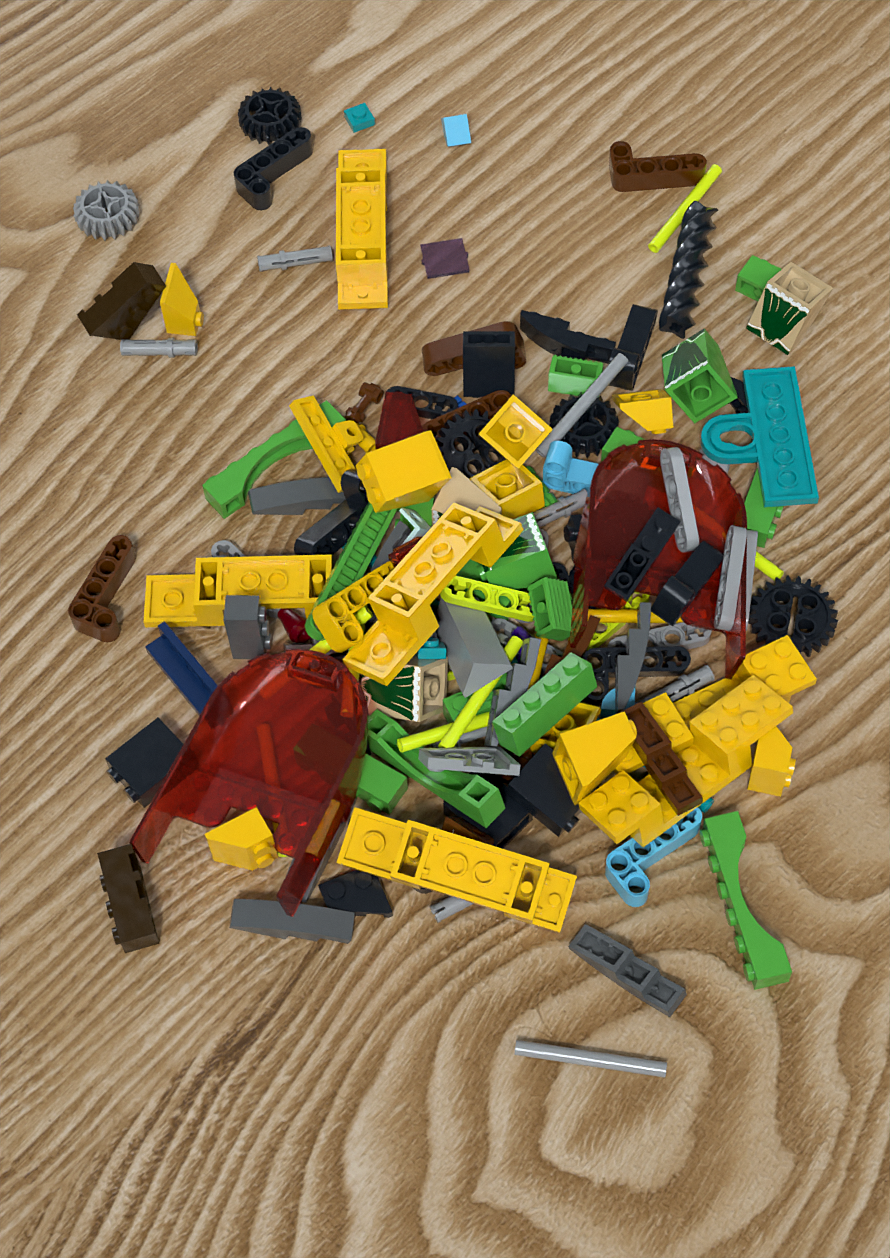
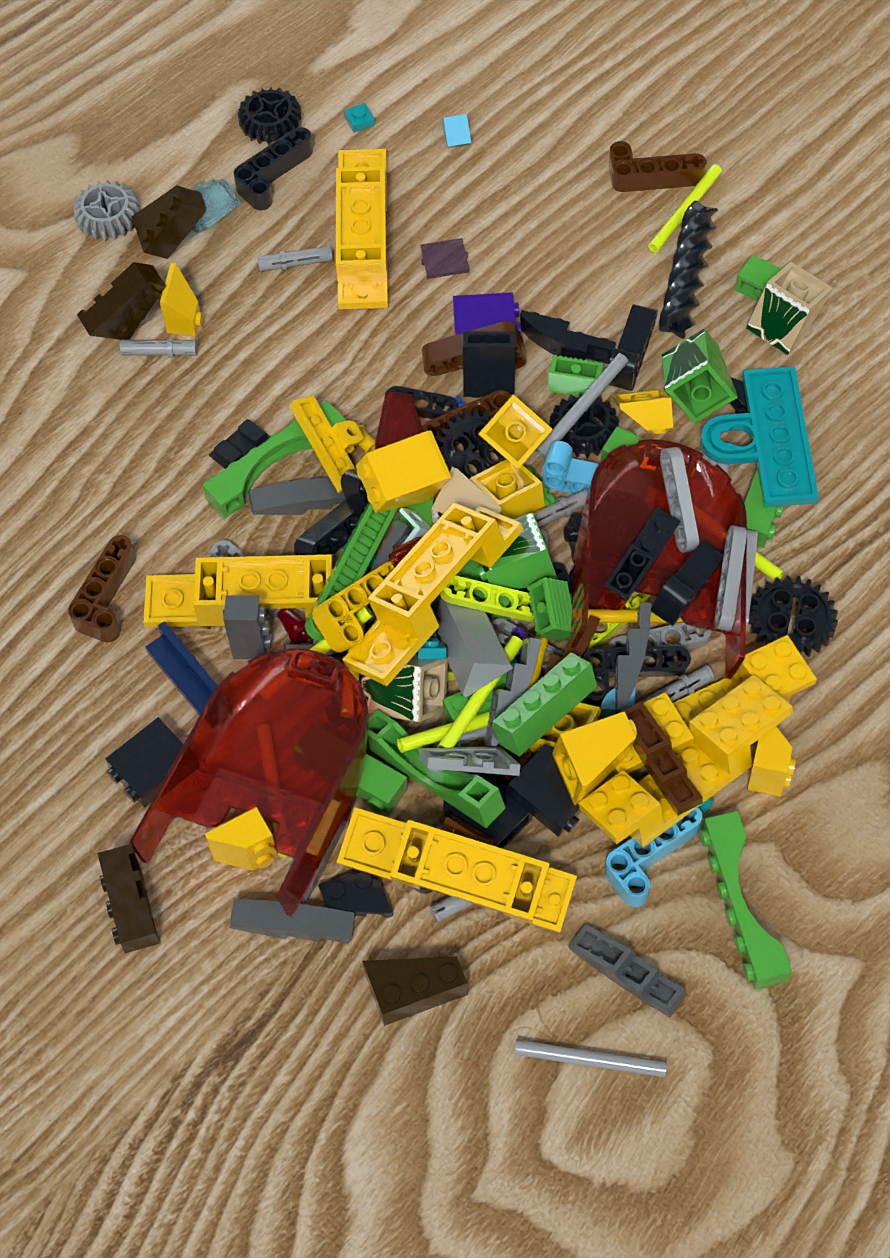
(168, 220): none -> dark brown wedge
(218, 200): none -> clear light blue slope
(239, 443): none -> black piece
(369, 394): reddish brown bar -> none
(413, 985): none -> dark brown wedge
(484, 310): none -> dark purple brick

